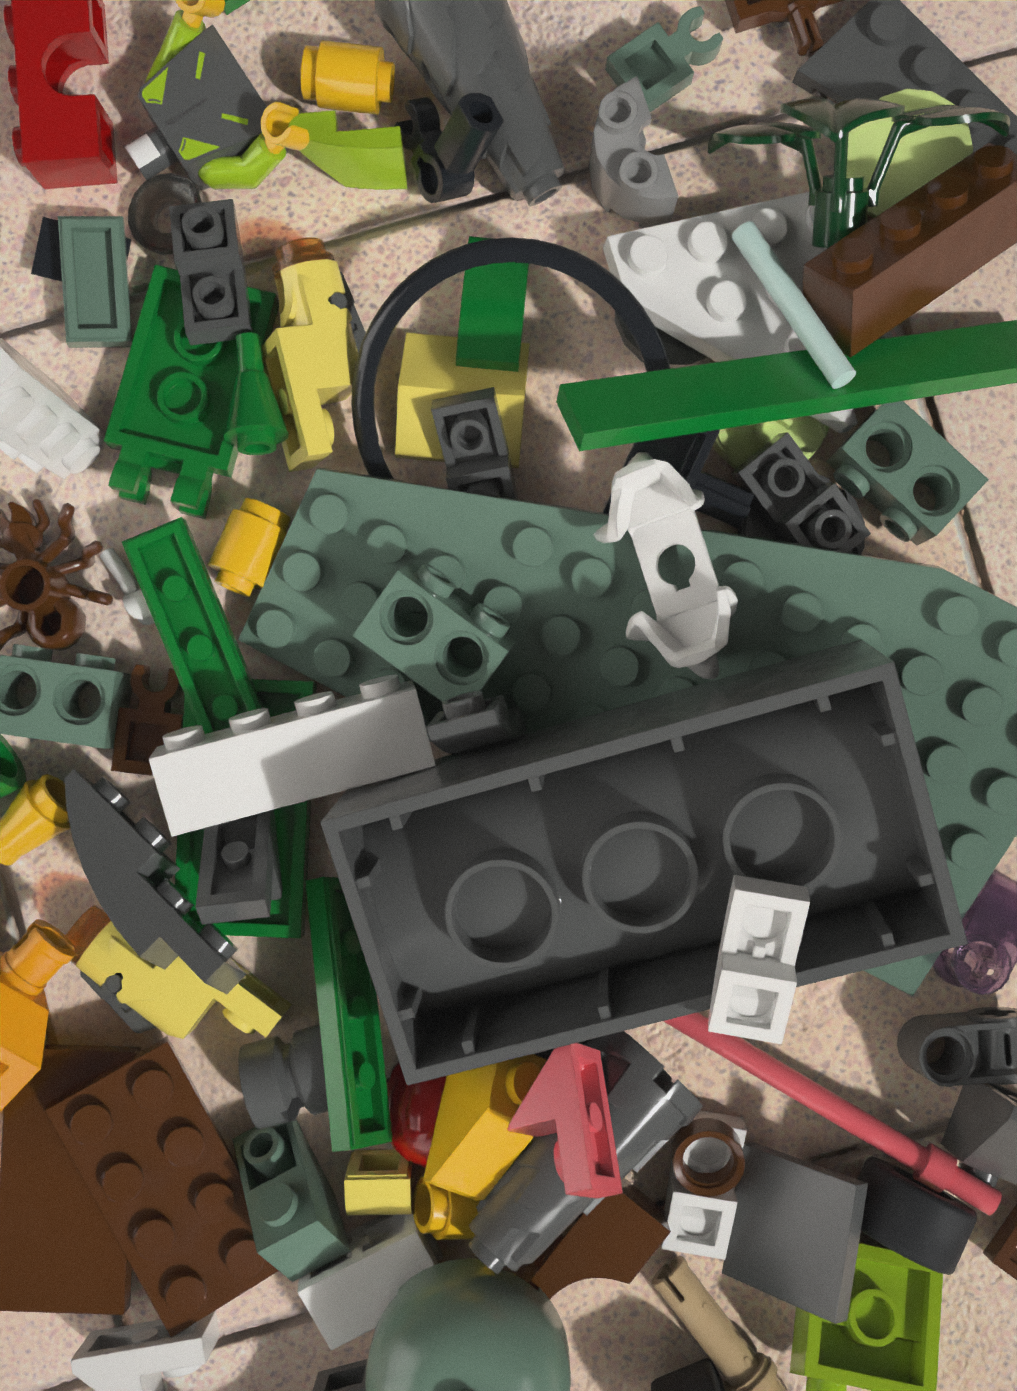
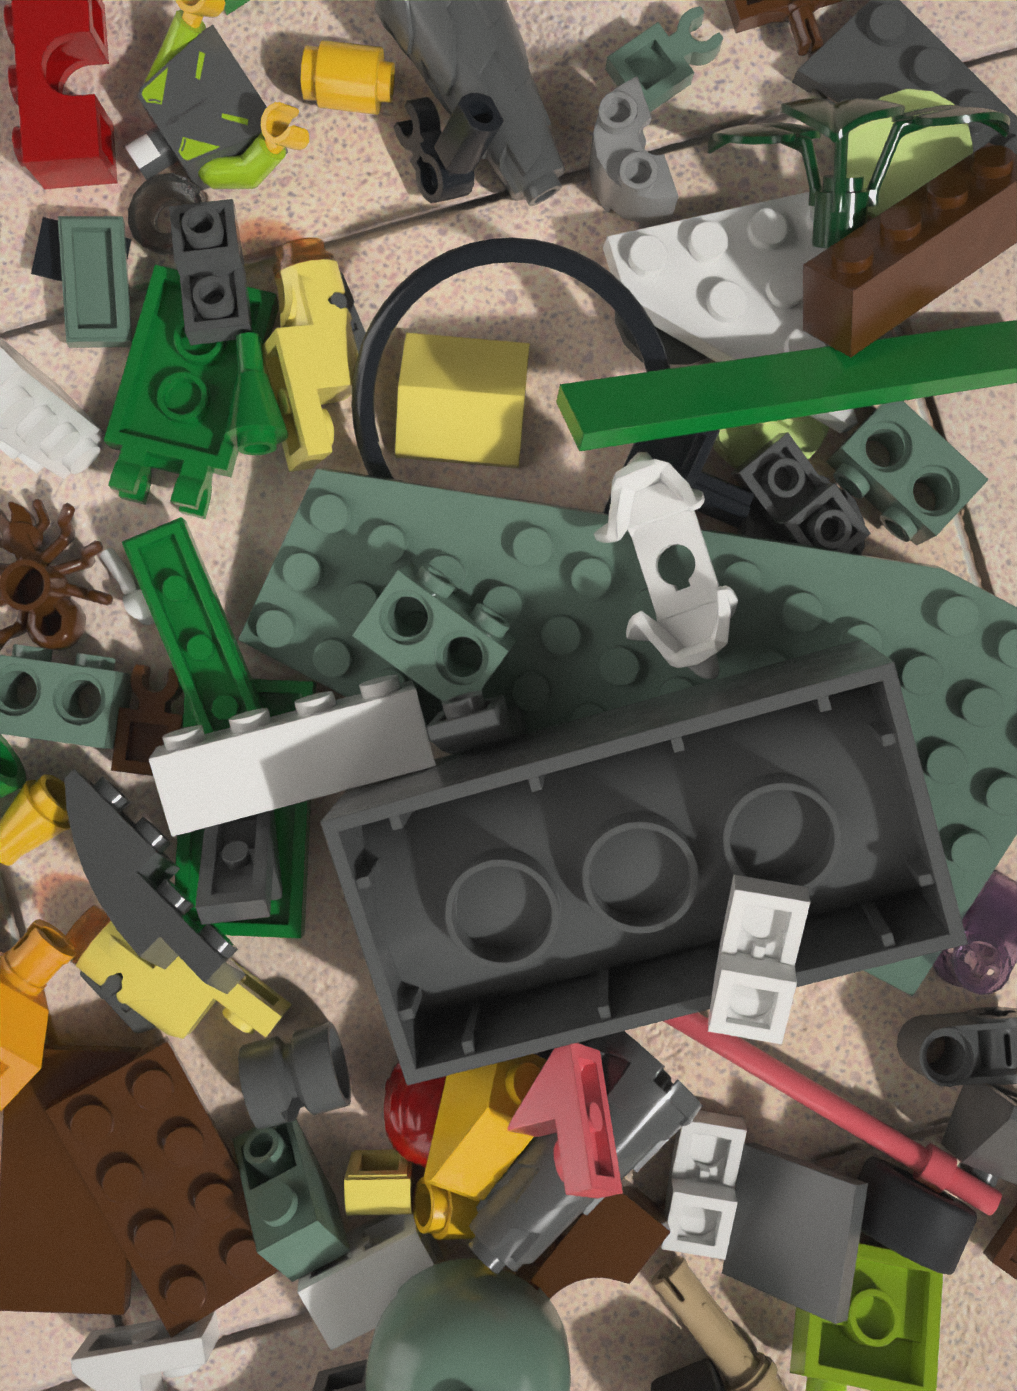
(248, 546): yellow brick -> none
(347, 1023): green tile -> none
(354, 157): lime slope -> none
(474, 443): dark grey slope -> none
(492, 315): green slope -> none
(707, 1183): reddish brown piece -> none
(793, 305): light aqua bar -> none

